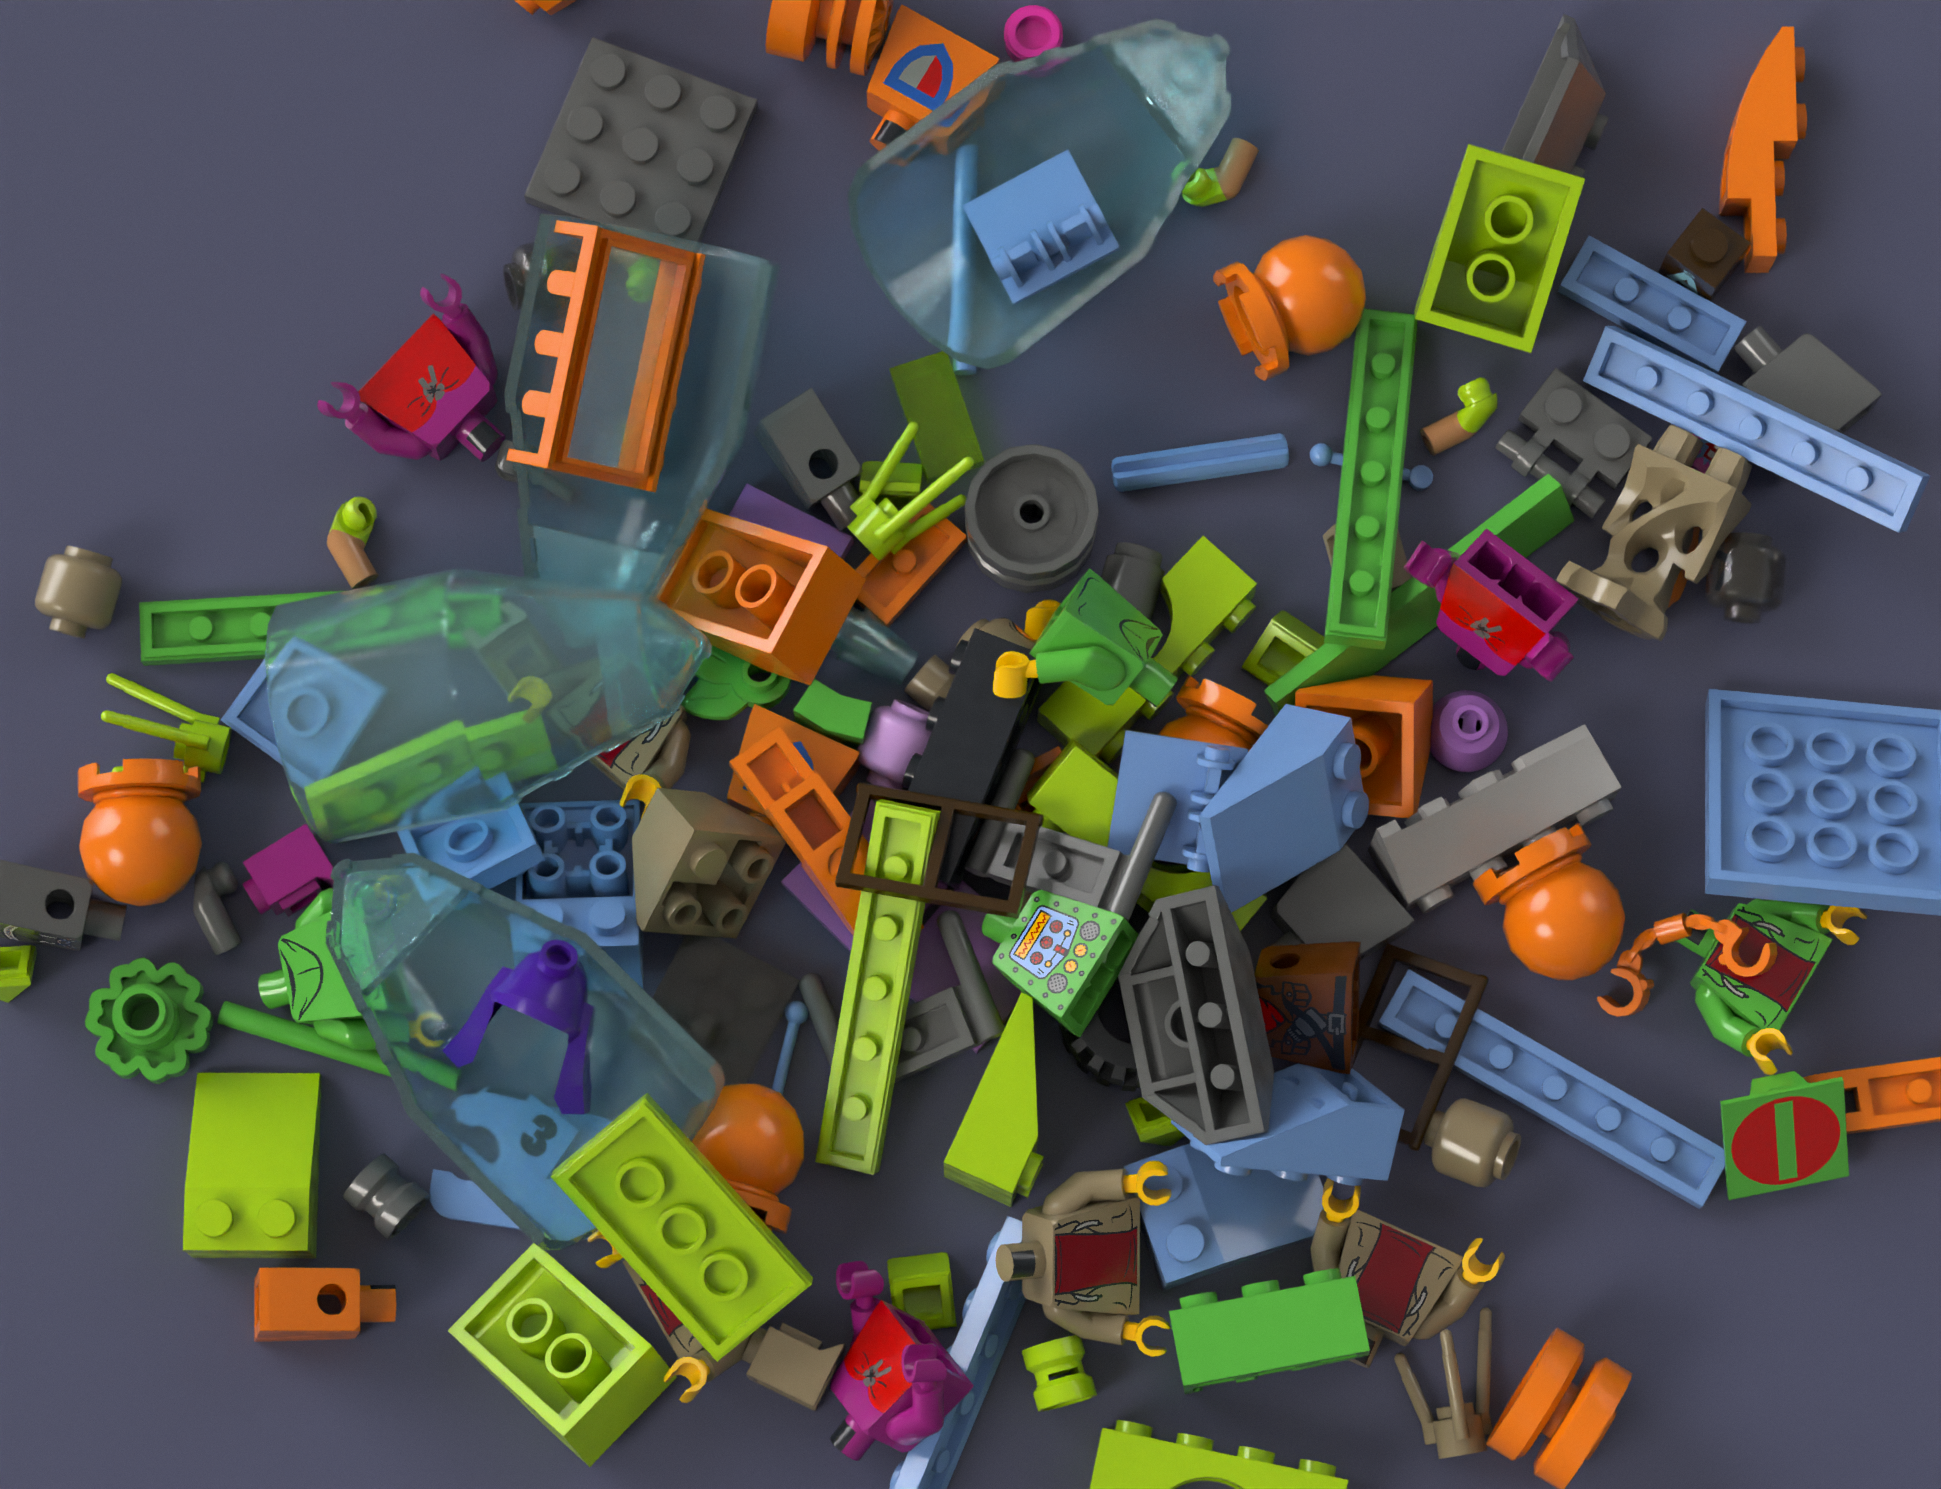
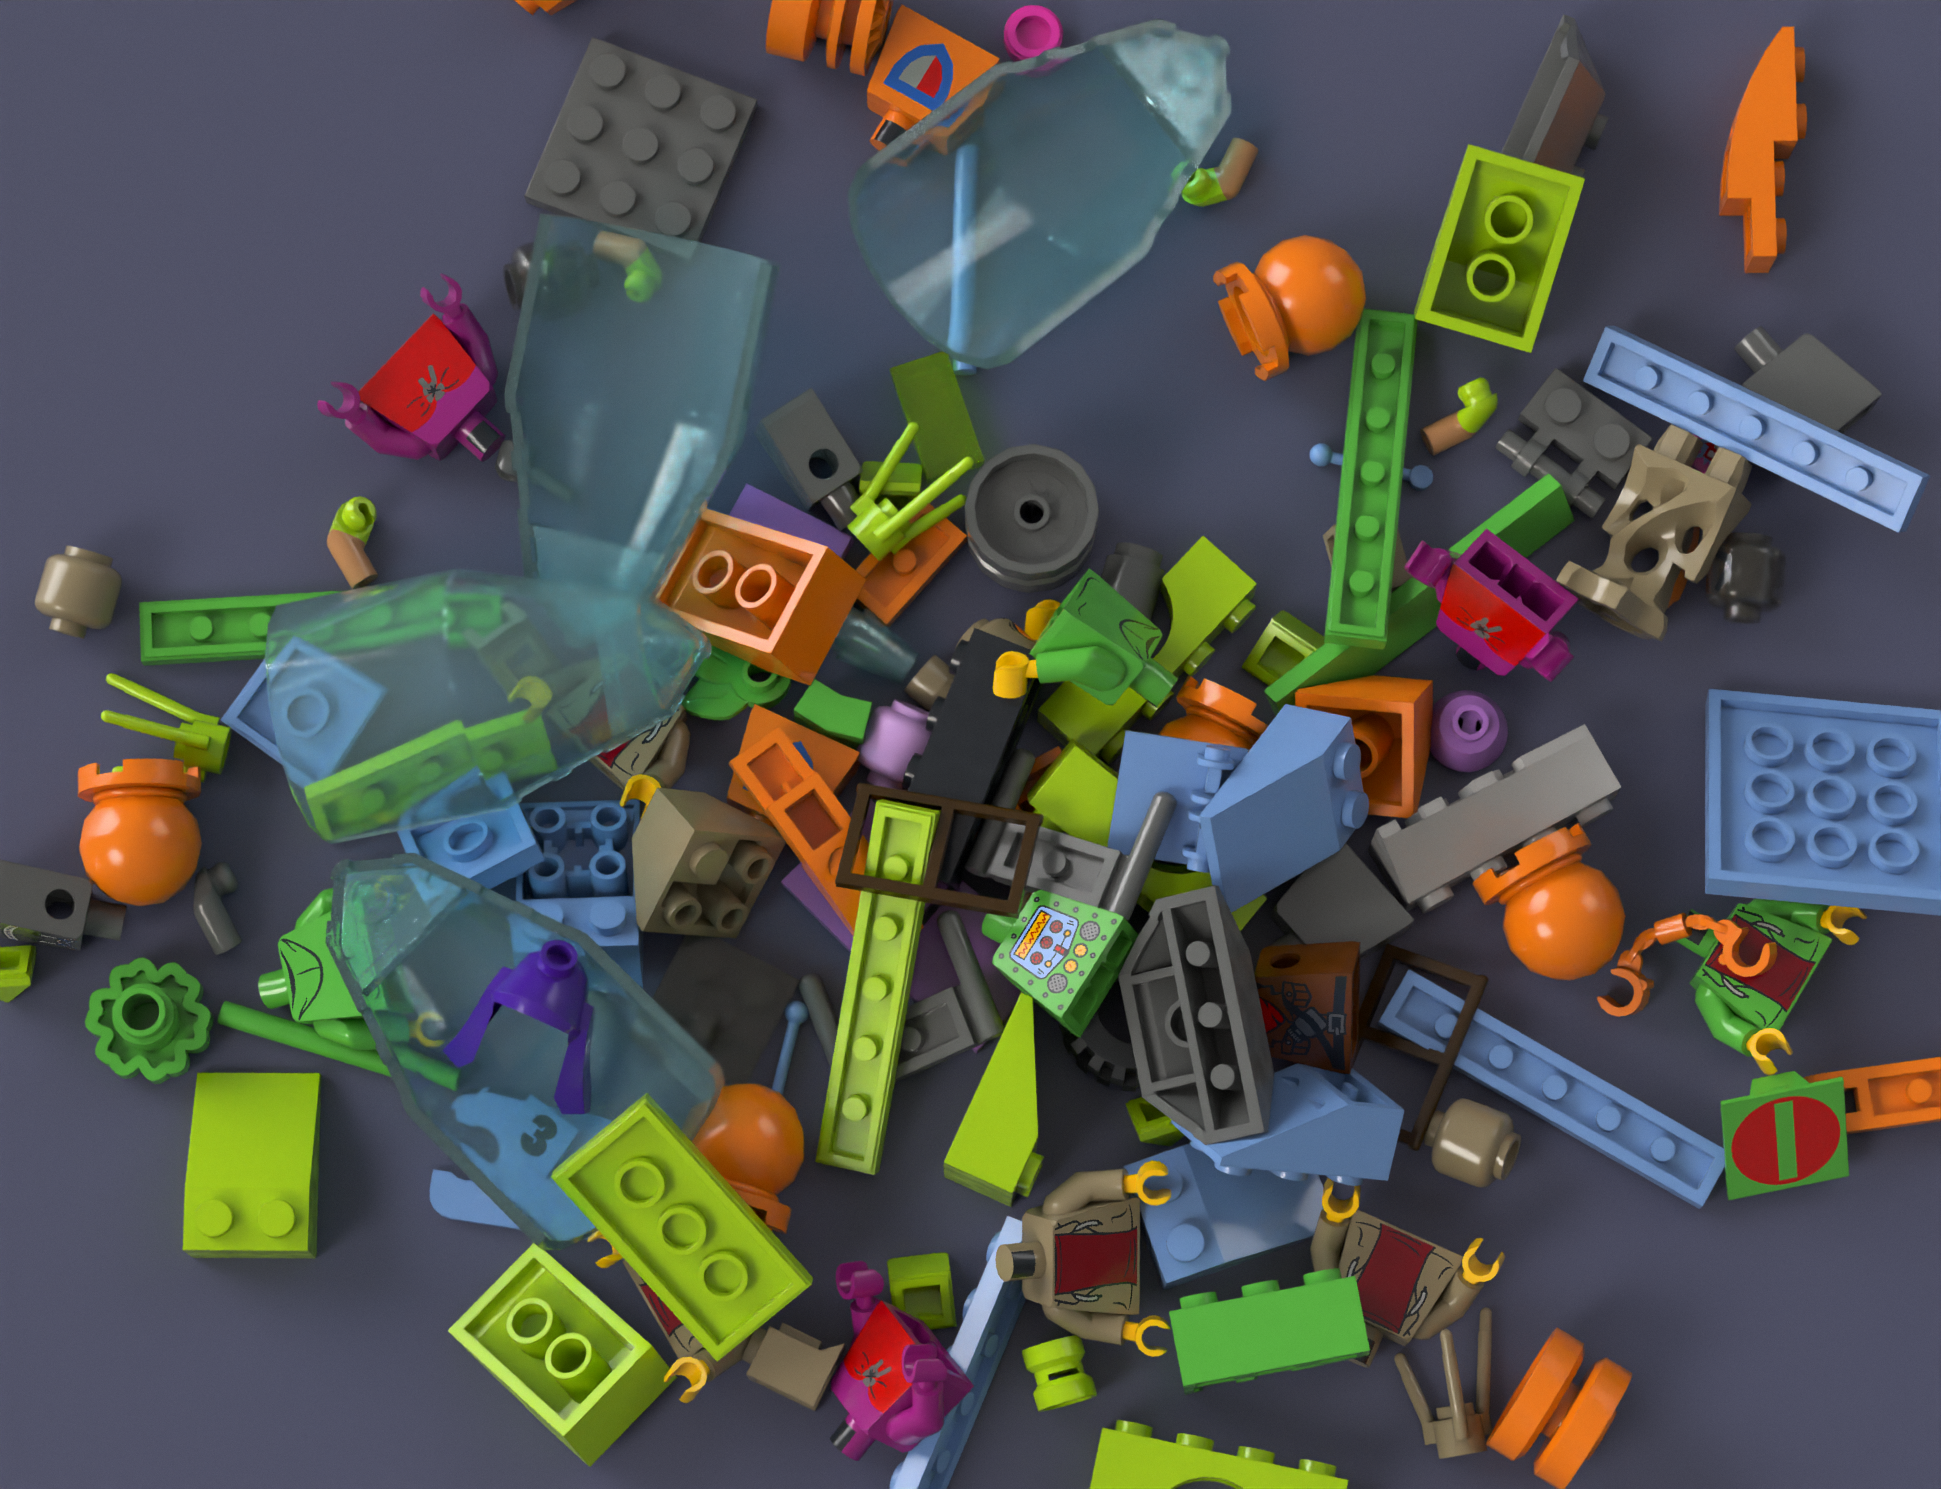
(288, 873): magenta window -> none
(289, 1307): orange torso -> none
(386, 1196): dark grey wheel -> none
(614, 358): window -> none
(1041, 227): medium blue hinge -> none
(1200, 462): medium blue axle -> none
(1651, 305): medium blue plate -> none
(1704, 255): dark brown brick -> none

